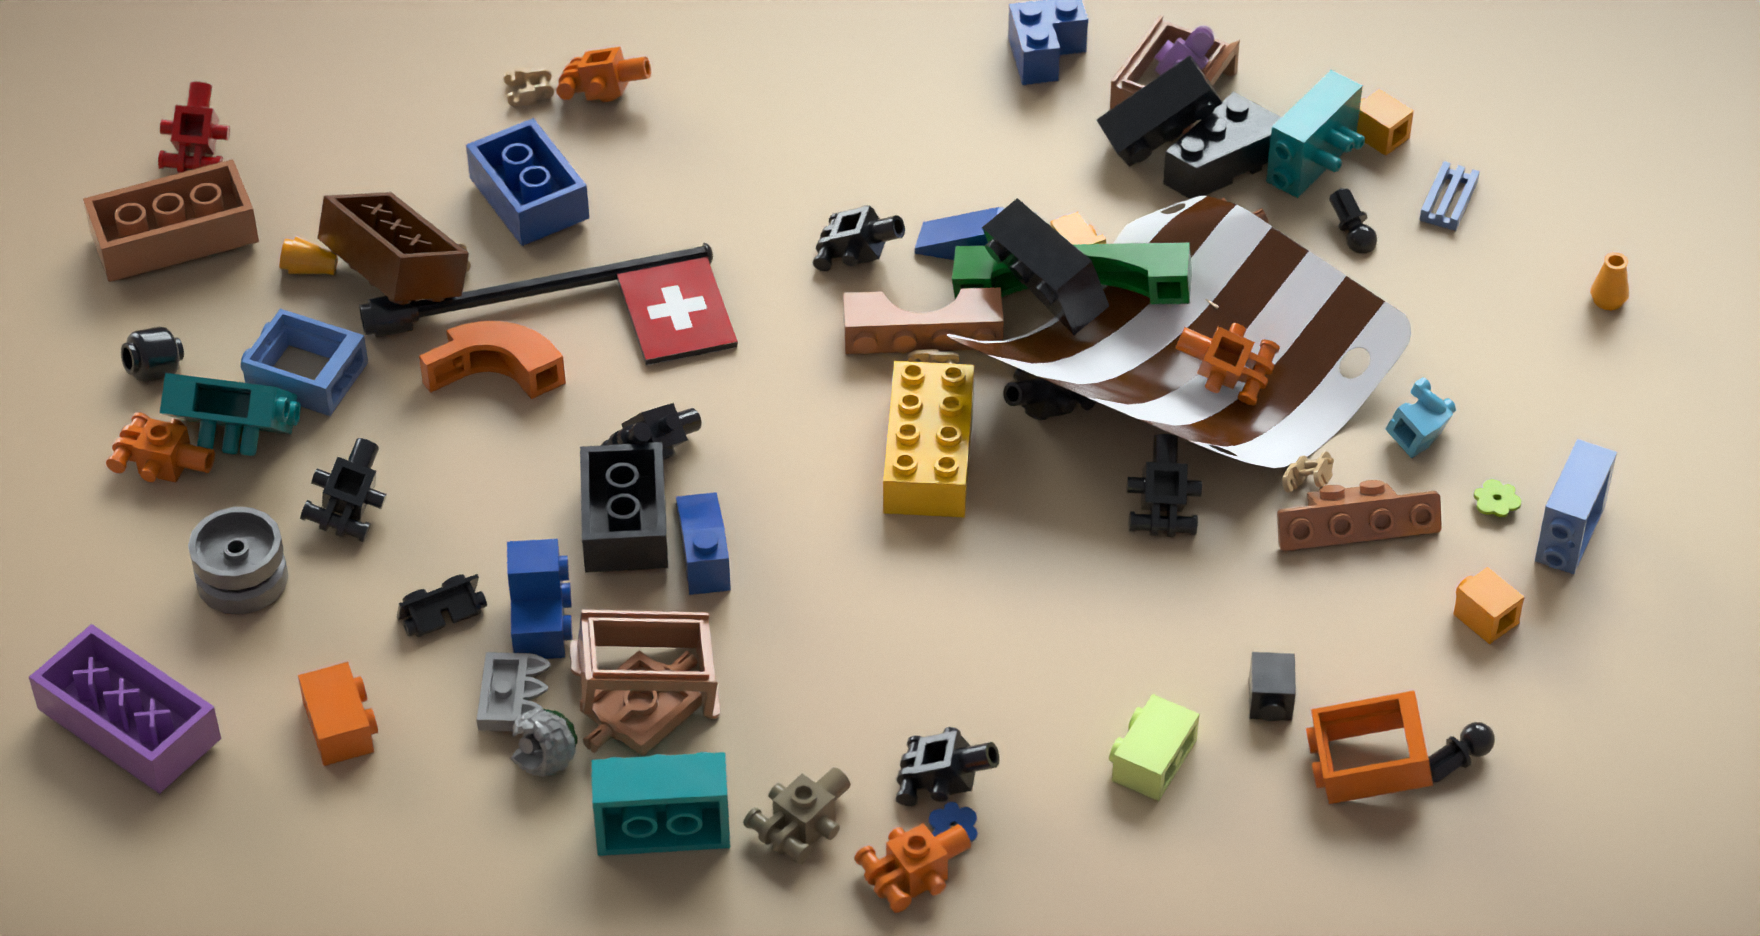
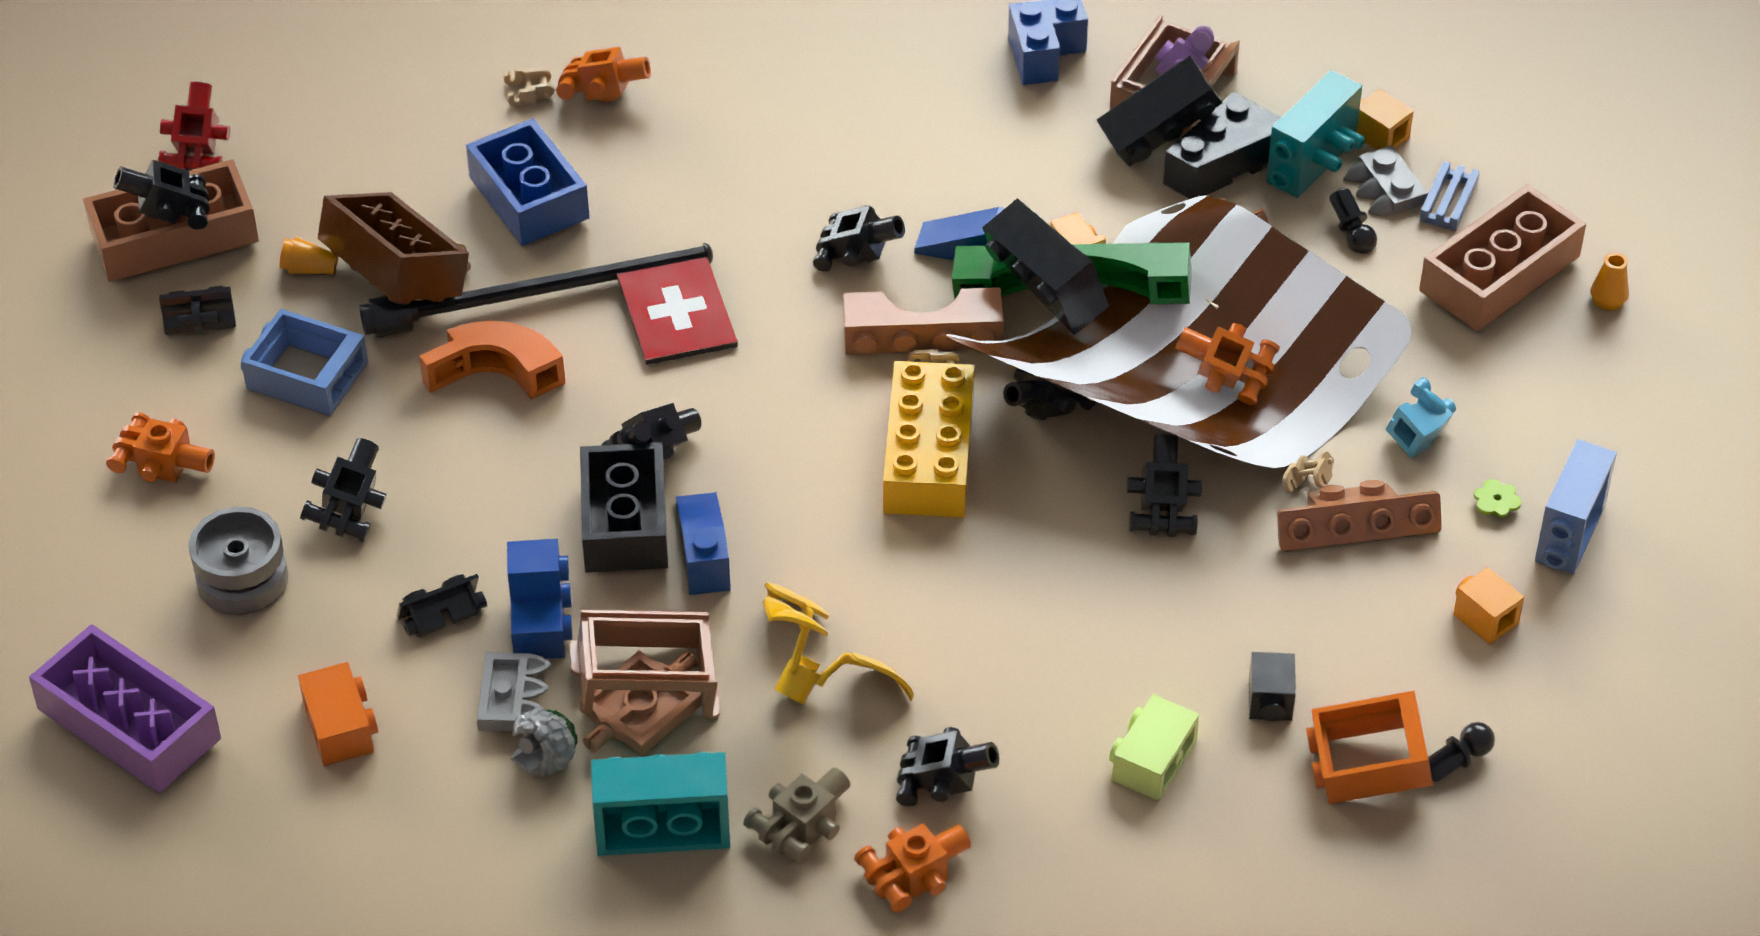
(151, 353): black head -> none
(167, 193): none -> black piece
(197, 310): none -> black hips
(232, 406): teal piece -> none
(801, 672): none -> yellow plant
(942, 819): blue plant -> none
(1388, 180): none -> light grey plate
(1502, 257): none -> nougat brick

